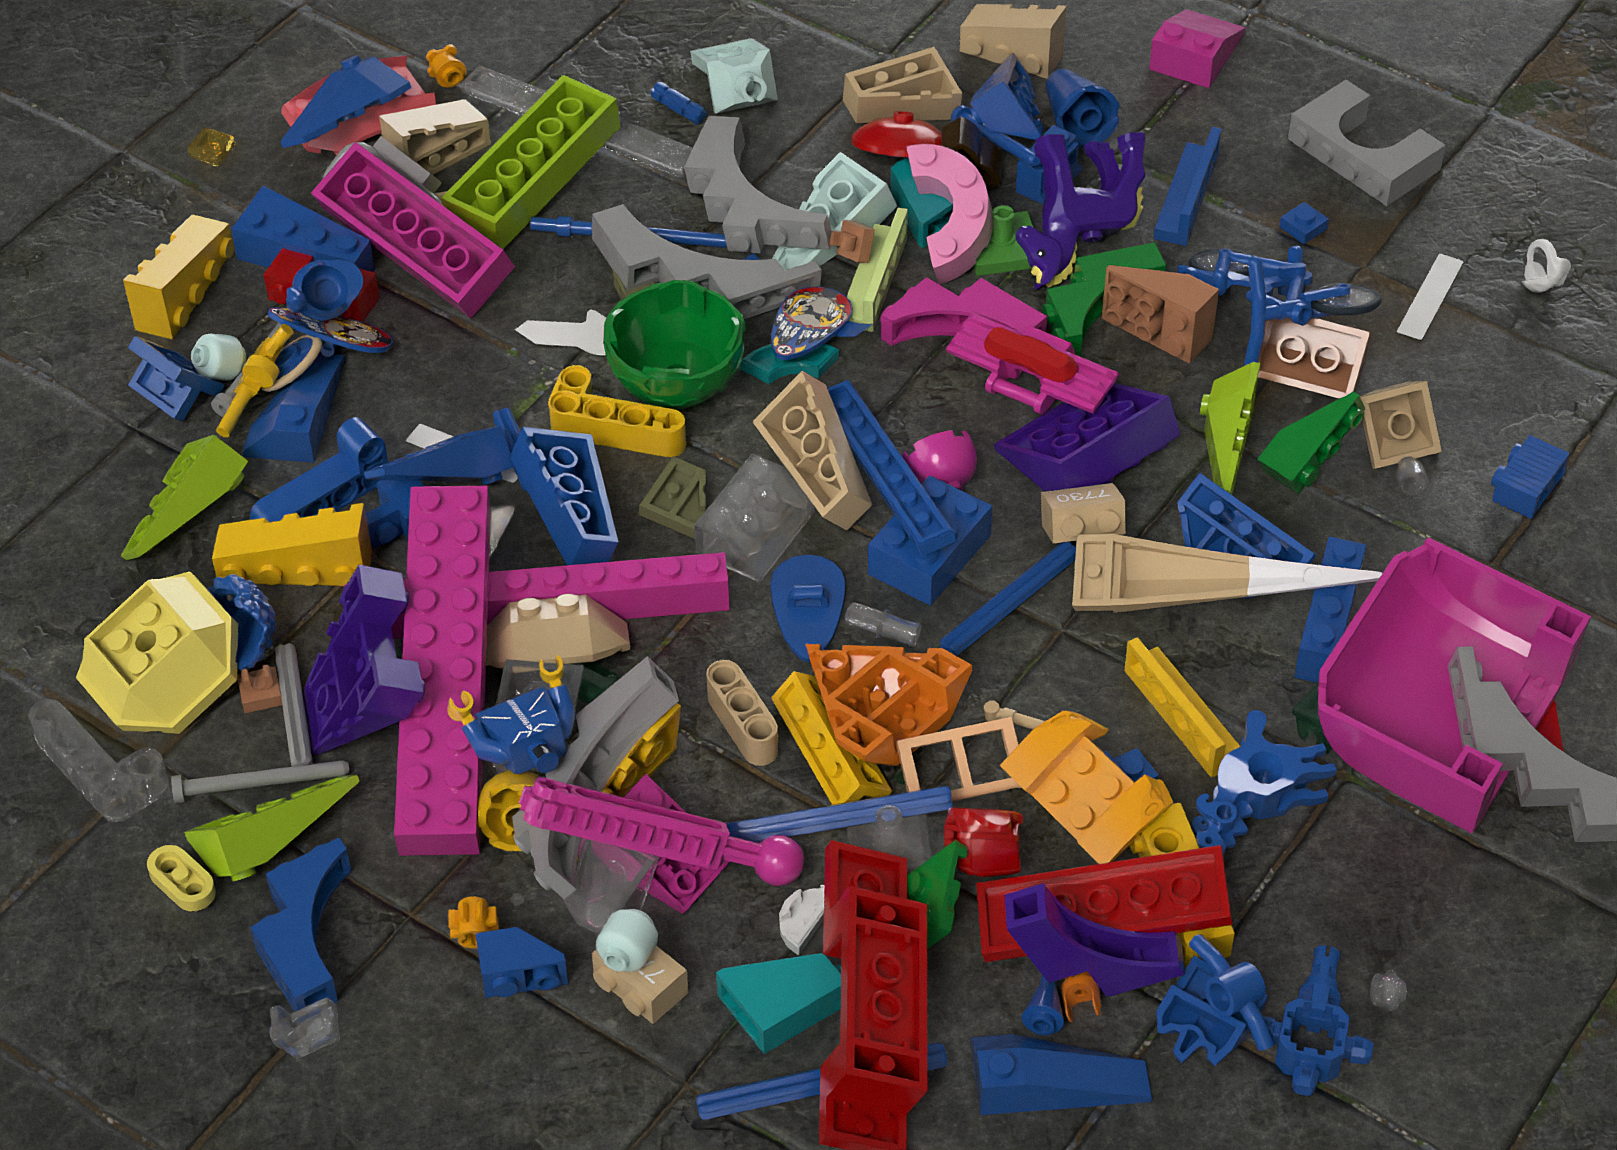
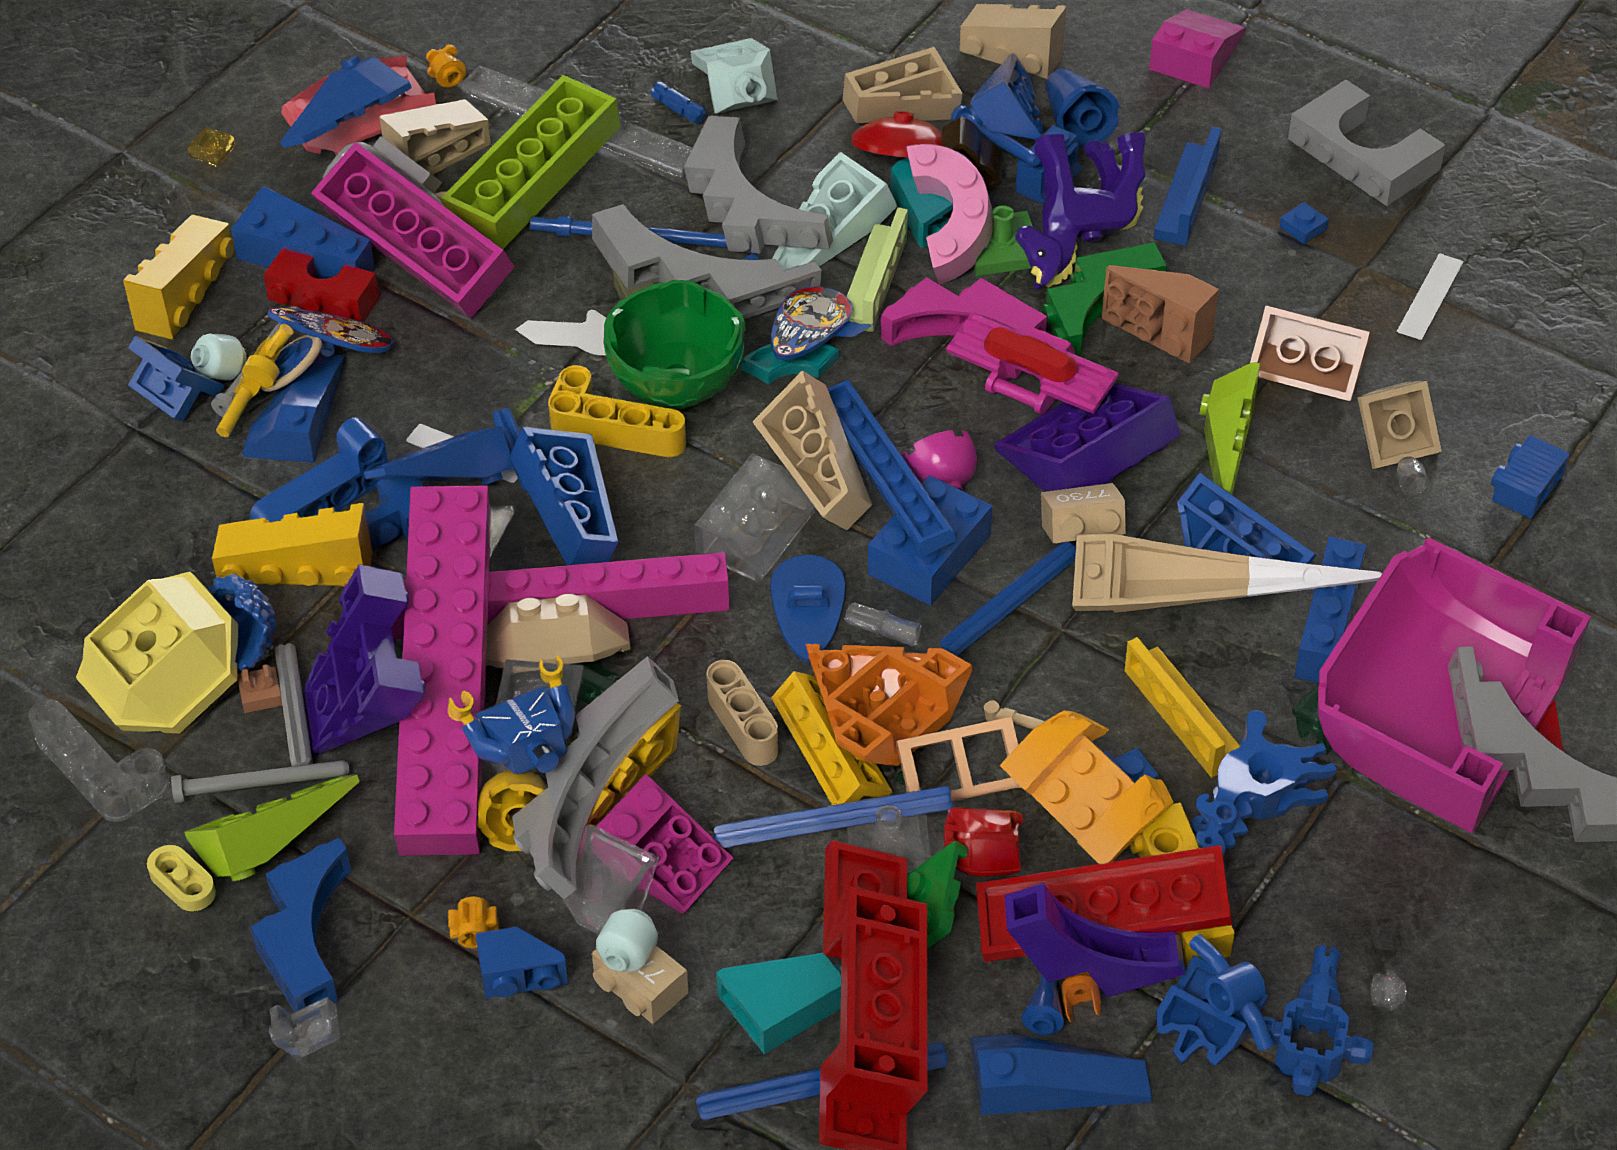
(194, 481): lime wedge -> none
(324, 289): blue piece -> none
(656, 830): dark pink gear -> none
(677, 497): olive wing -> none
(801, 917): white tile -> none
(853, 241): nougat tile -> none
(1237, 267): blue piece -> none
(1304, 445): green slope -> none
(1534, 273): white piece -> none

